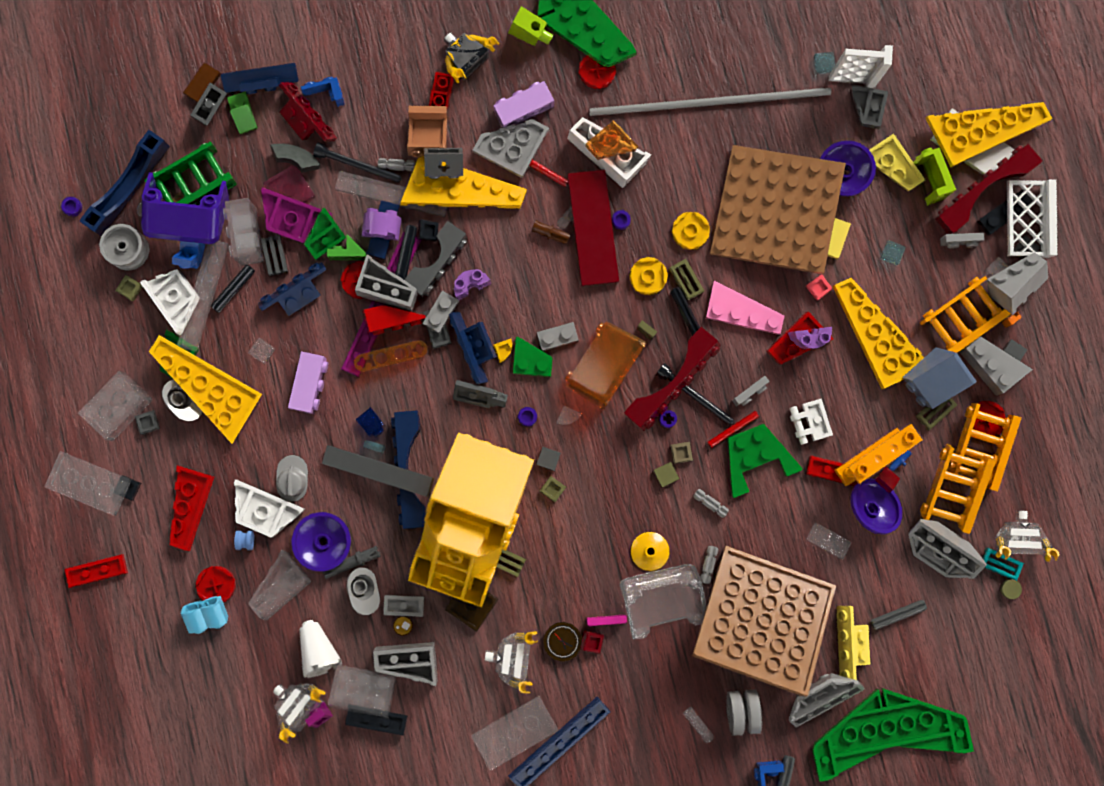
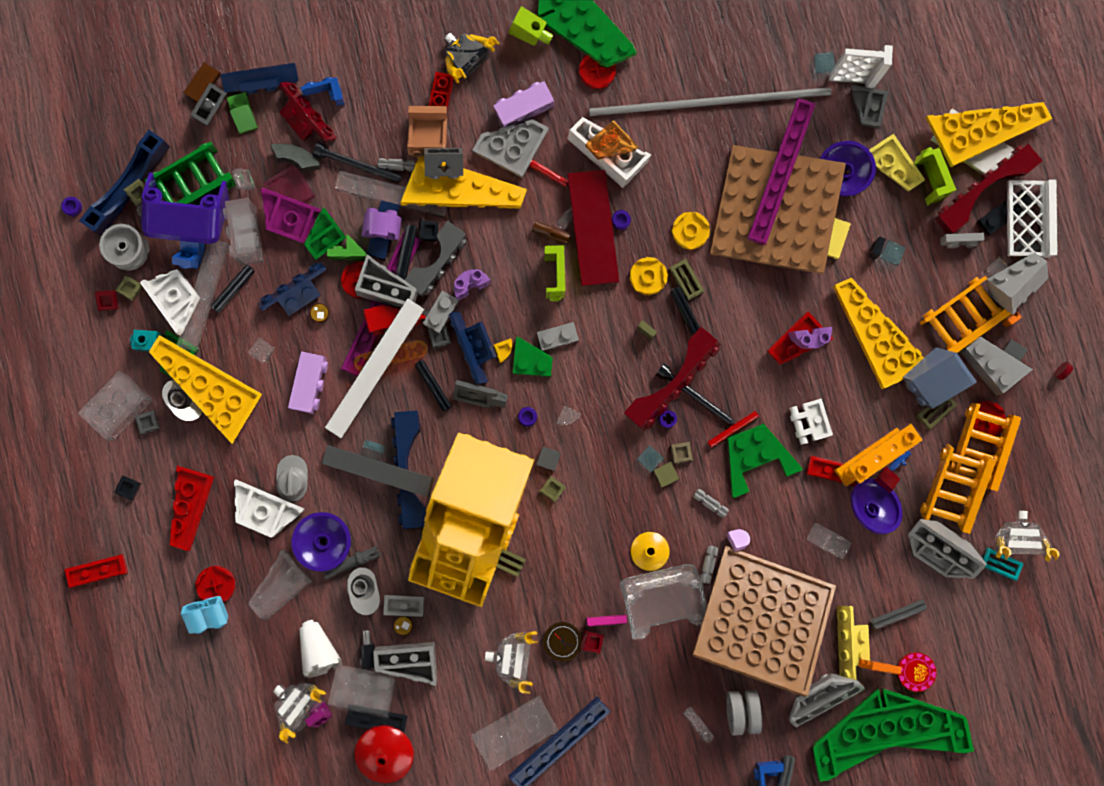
(87, 483): clear tile -> none
(106, 300): none -> dark red tile
(135, 192): none -> olive tile
(143, 340): none -> teal brick
(243, 179): none -> clear tile
(244, 540): medium blue wheel -> none
(266, 253): dark grey tile -> none
(319, 313): none -> tile
(366, 652): none -> black piece
(371, 423): clear blue bracket -> none
(374, 368): none -> white tile
(389, 745): none -> red dish
(433, 385): none -> black axle
(471, 614): dark brown tile -> none
(556, 253): none -> lime panel
(605, 364): clear orange windscreen -> none
(650, 458): none -> clear light blue tile
(736, 309): bright pink wing -> none
(739, 539): none -> tile
(757, 387): light grey plate -> none
(781, 171): none -> magenta tile
(819, 287): coral tile -> none
(877, 248): none -> black tile
(878, 666): none -> orange tile
(917, 672): none -> red tile
(1011, 589): olive tile -> none
(1063, 370): none -> dark red tile

